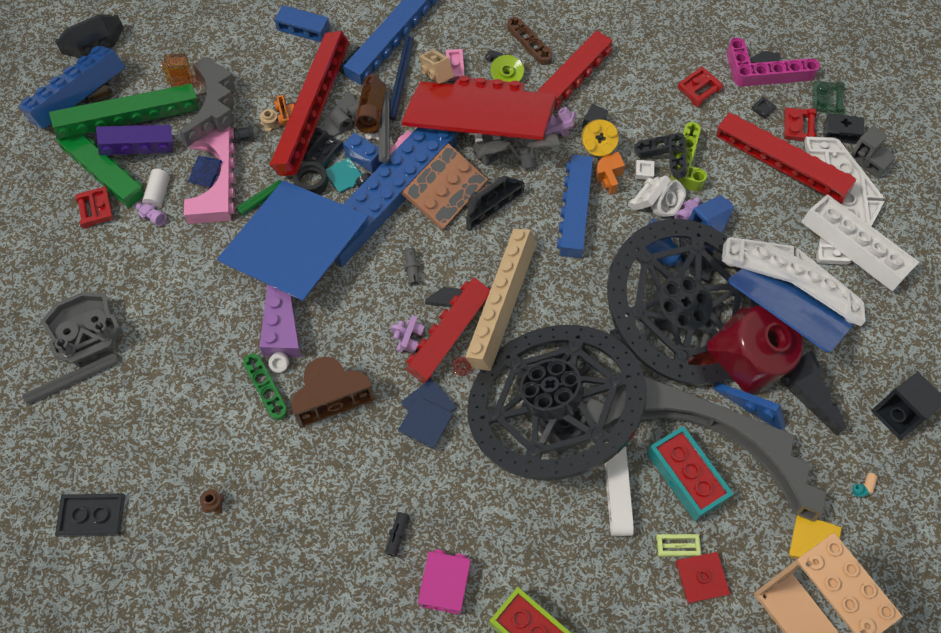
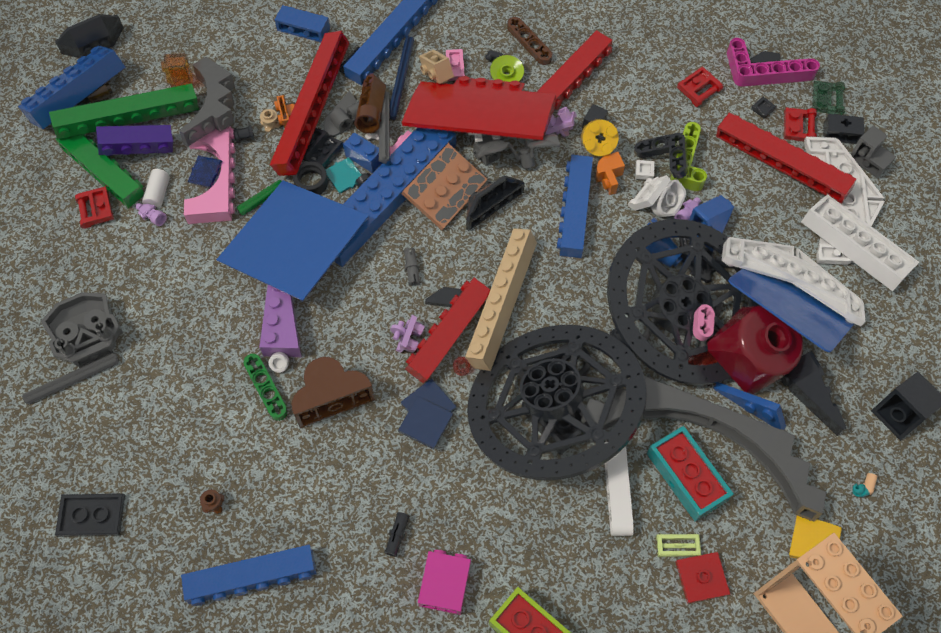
(248, 575): none -> blue brick
(707, 323): none -> bright pink beam

